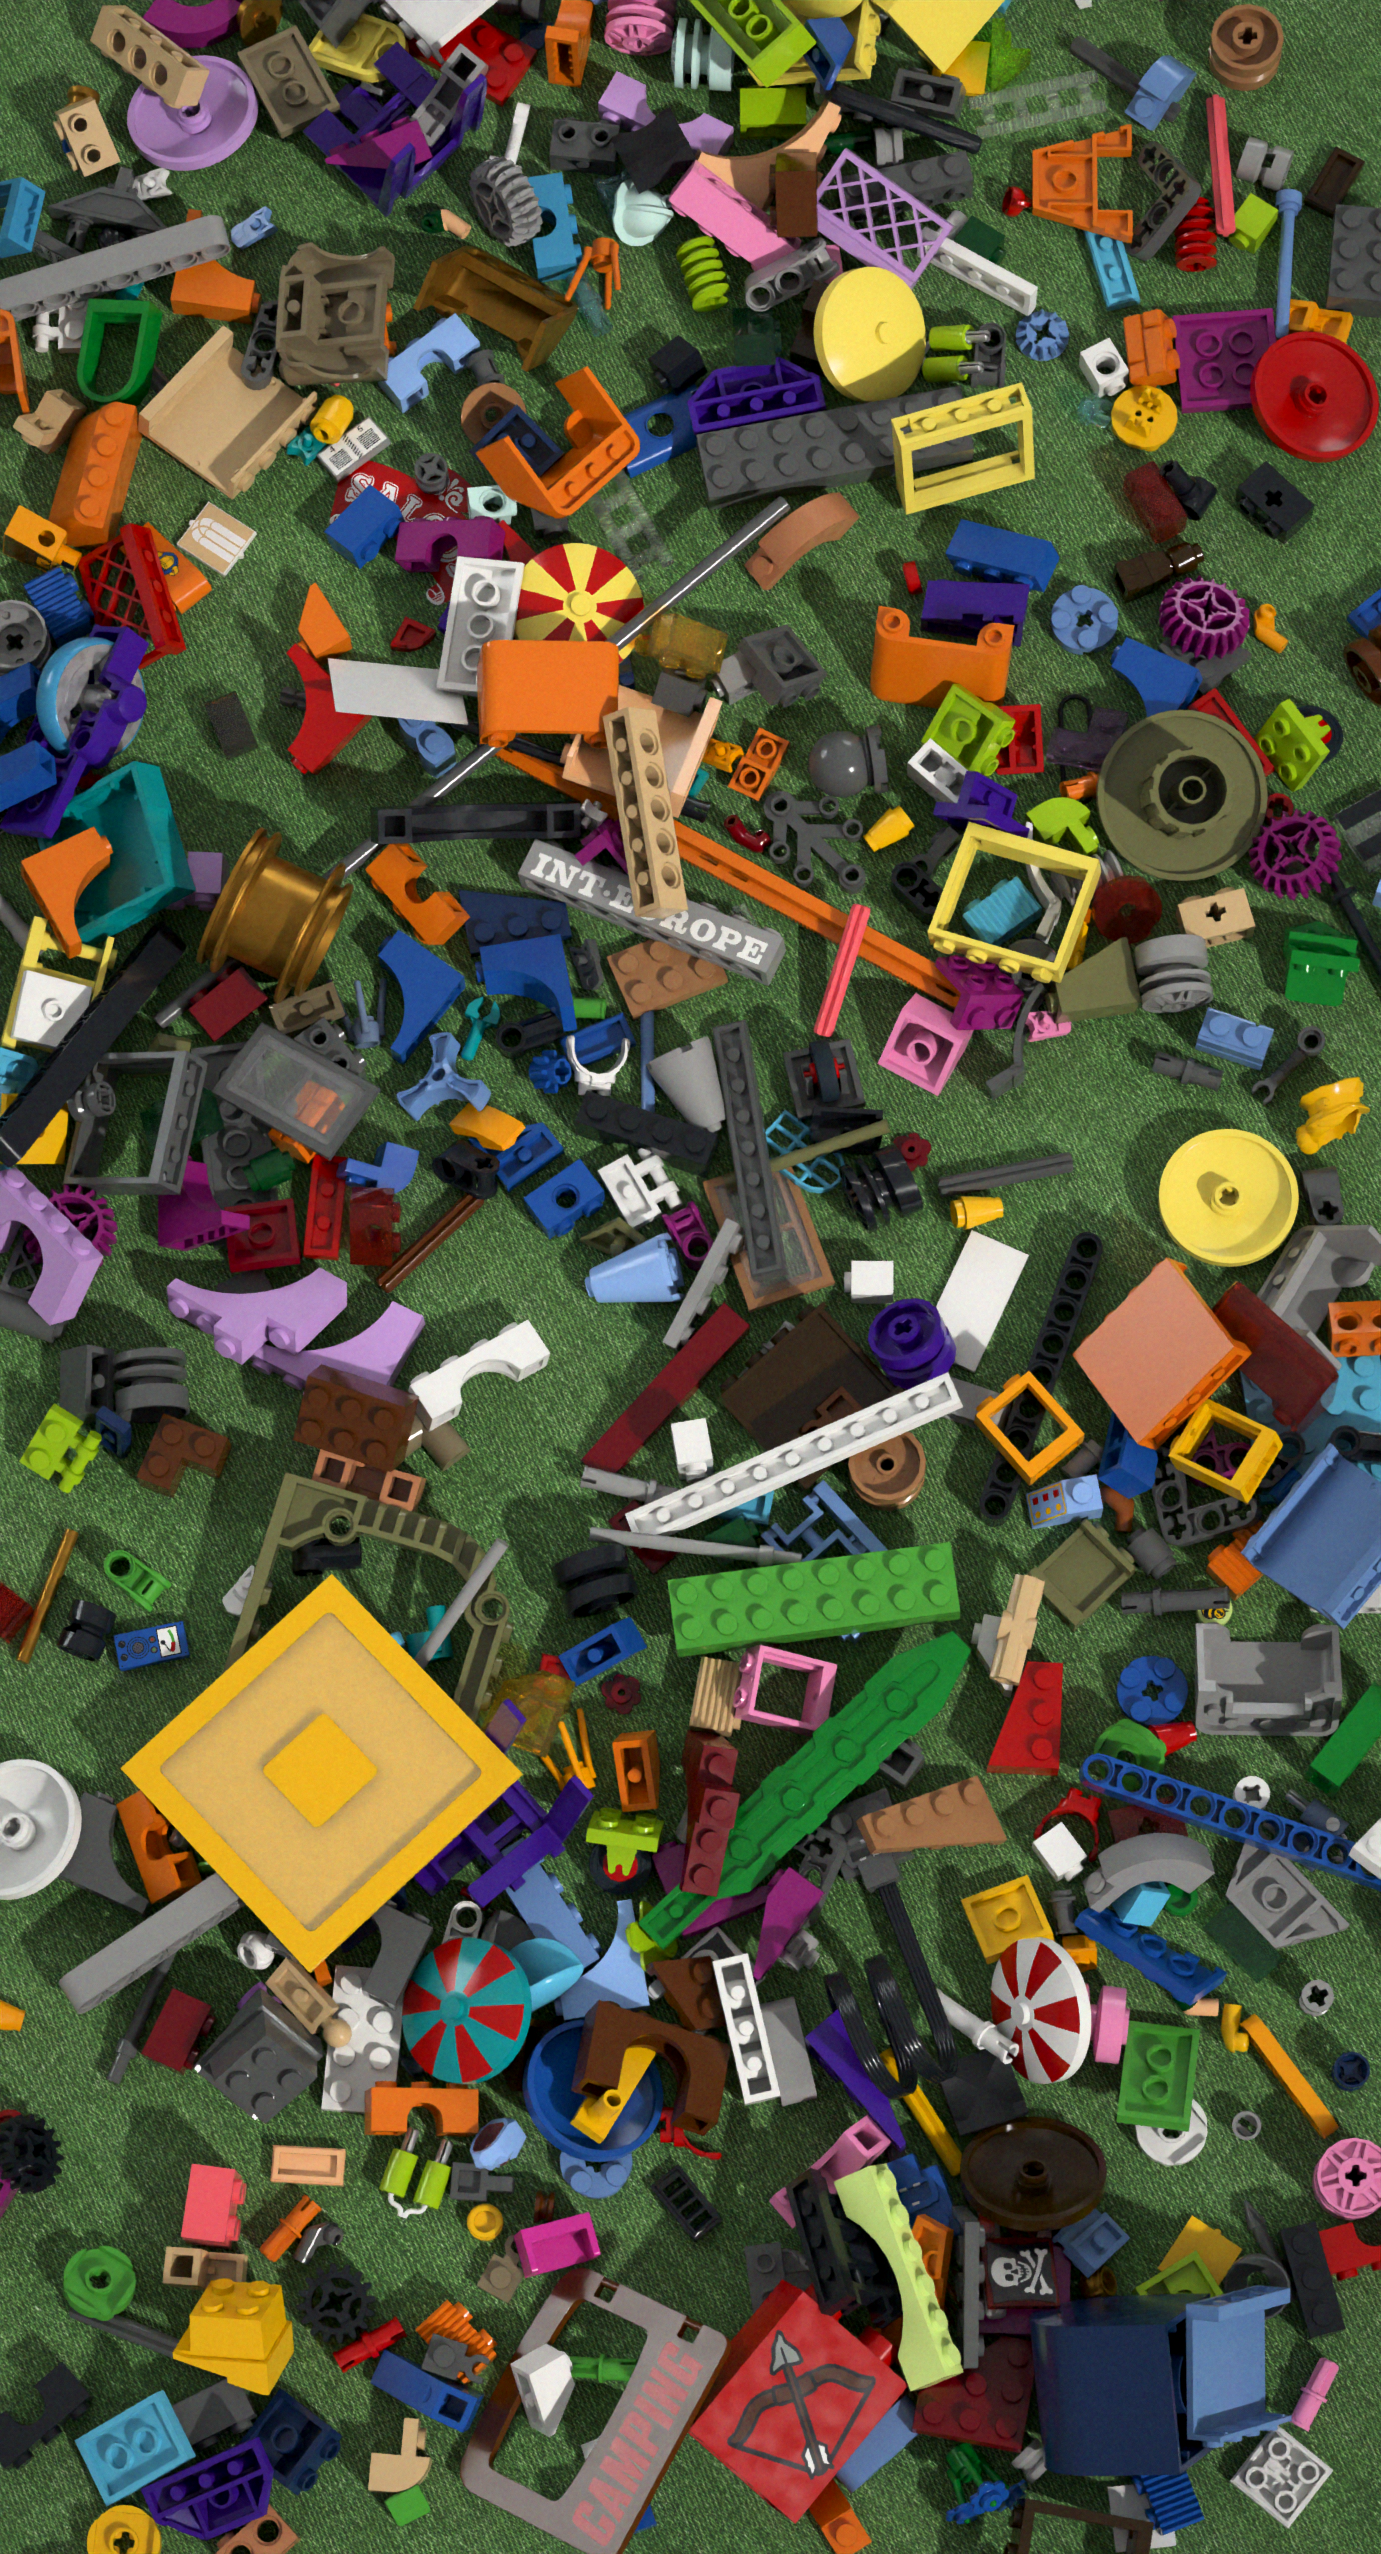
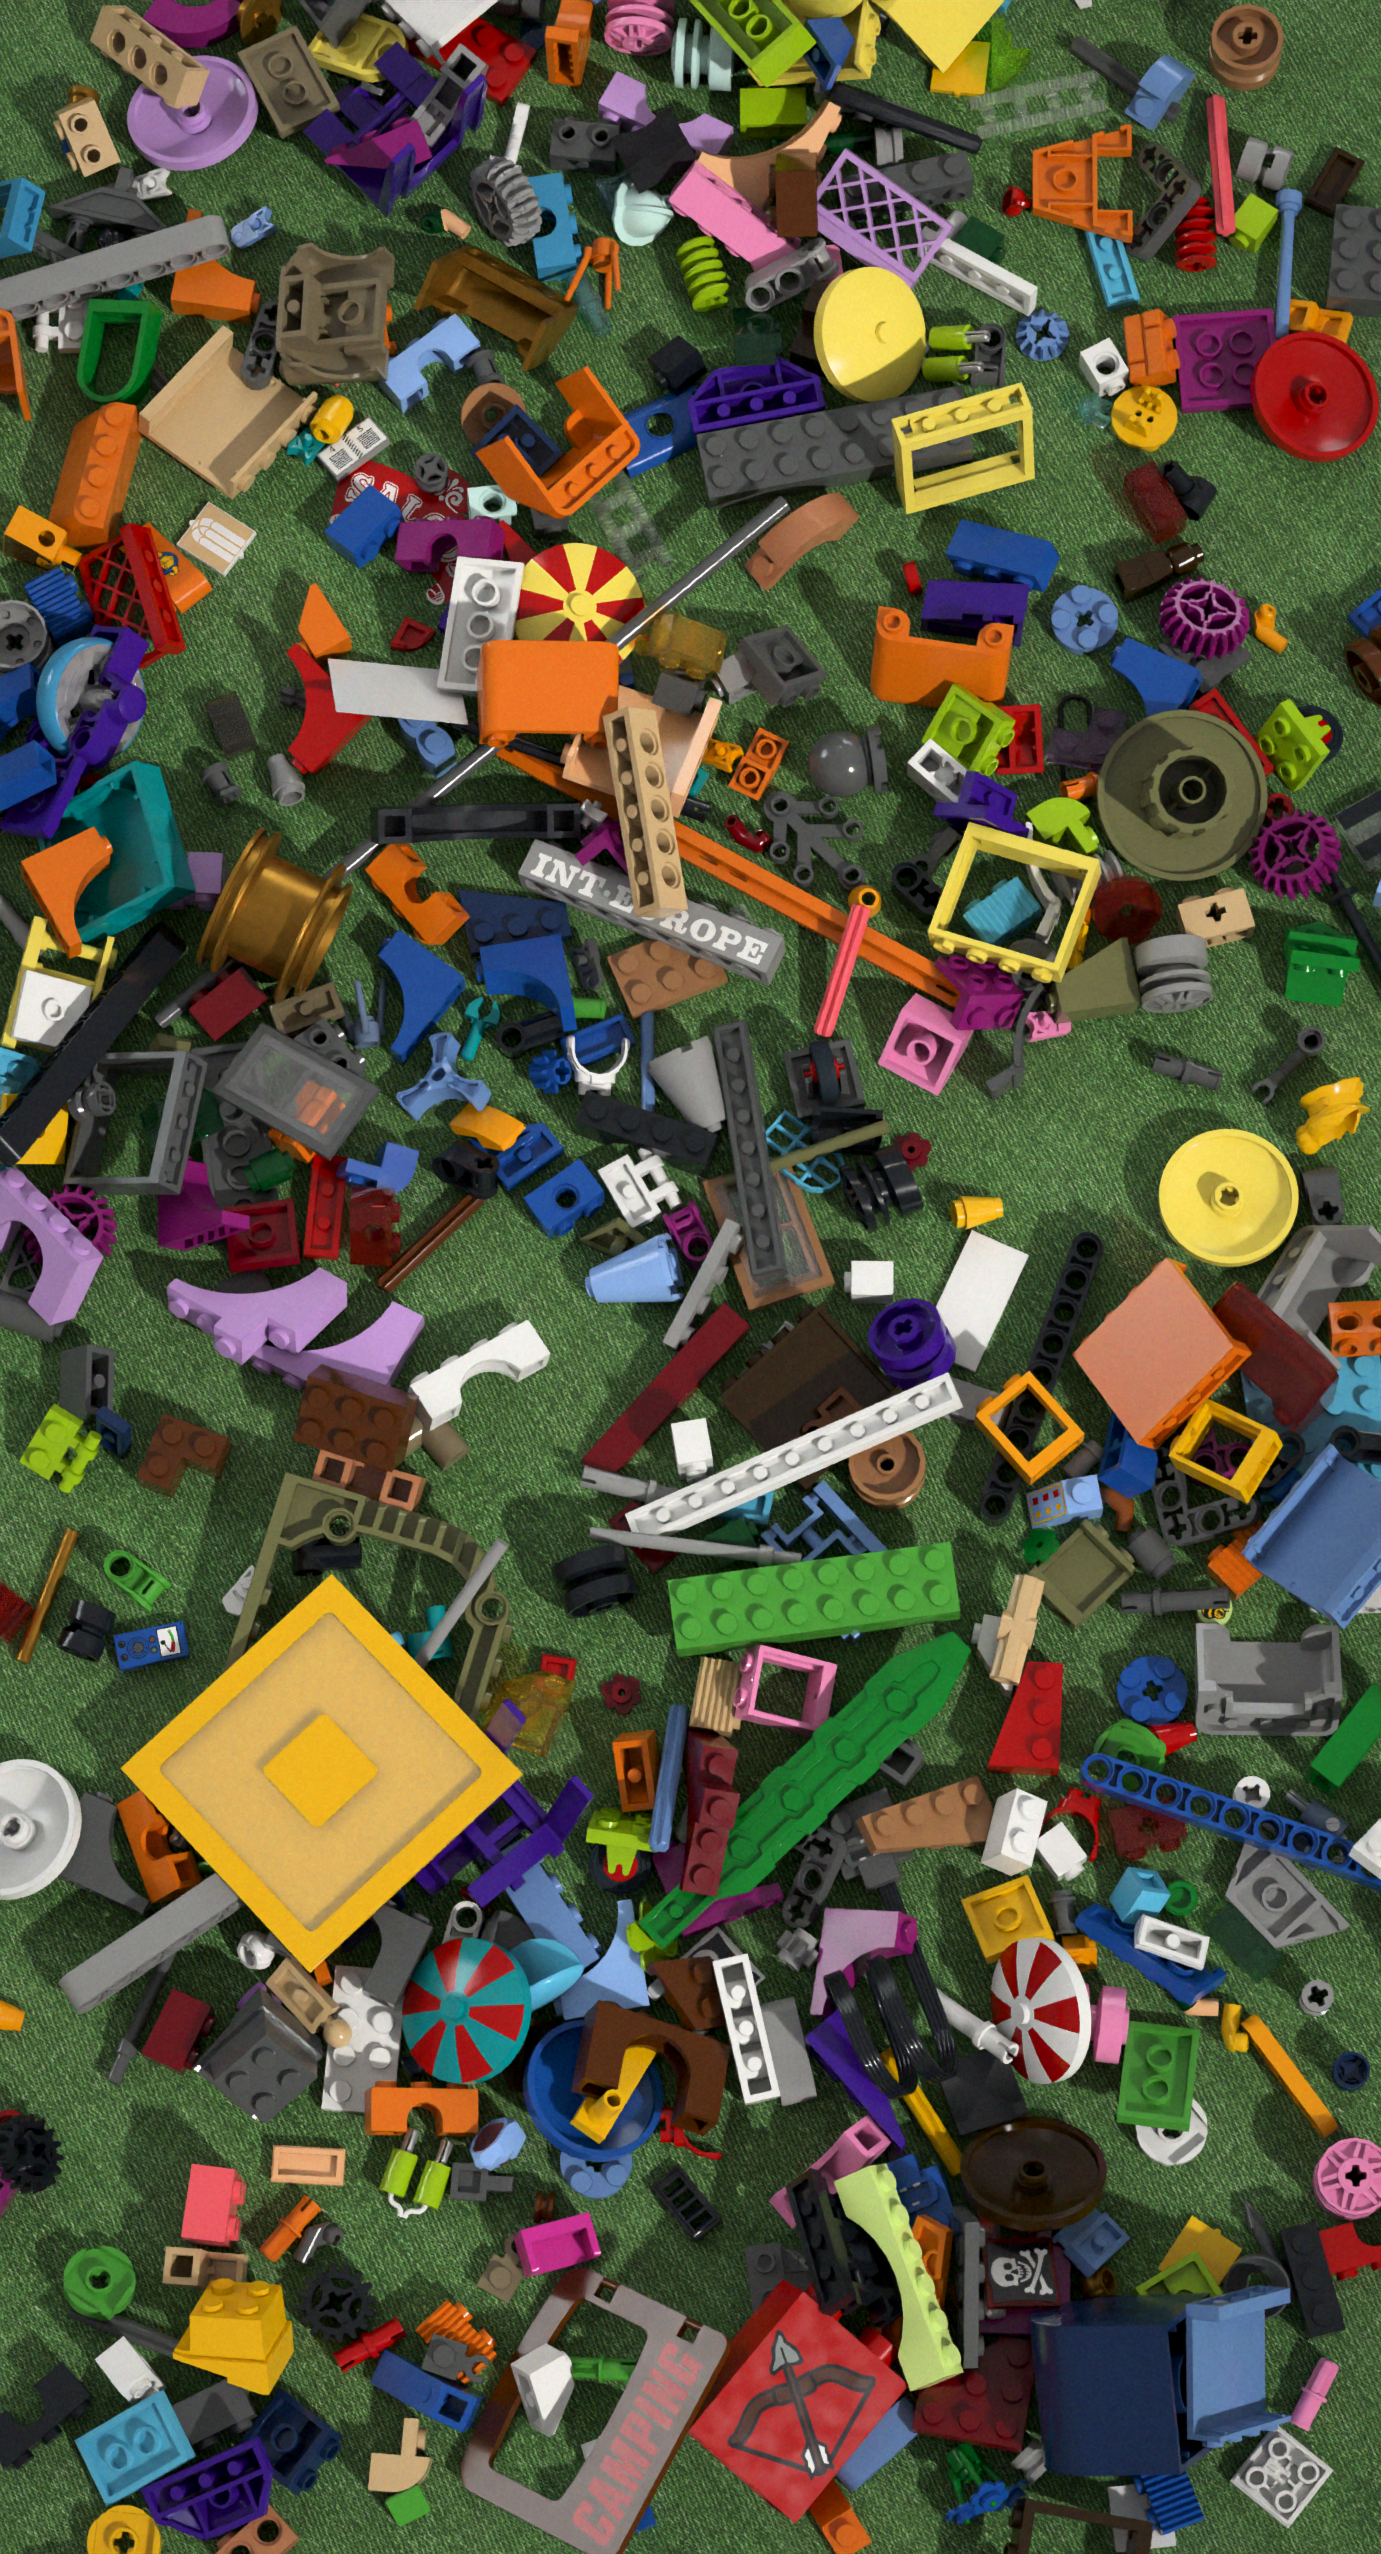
(51, 421): tan brick -> none
(129, 2371): none -> white brick
(151, 1384): dark grey wheel -> none
(221, 783): none -> dark grey bush
(285, 782): none -> light grey cone
(485, 2222): yellow tile -> none
(584, 1773): light orange plant -> none
(602, 1651): blue slope -> none
(668, 1778): none -> medium blue axle
(786, 1910): magenta slope -> none
(852, 1937): none -> arch
(856, 894): none -> light orange cone
(889, 829): yellow cone -> none
(929, 94): dark grey brick -> none
(1005, 1174): dark grey axle -> none
(1014, 1832): none -> white brick
(1040, 1545): none -> green plant
(1147, 1859): light grey arch -> none
(1171, 1942): none -> white slope
(1234, 1039): medium blue brick -> none
(1241, 2130): light grey hinge -> none
(1270, 487): black brick -> none

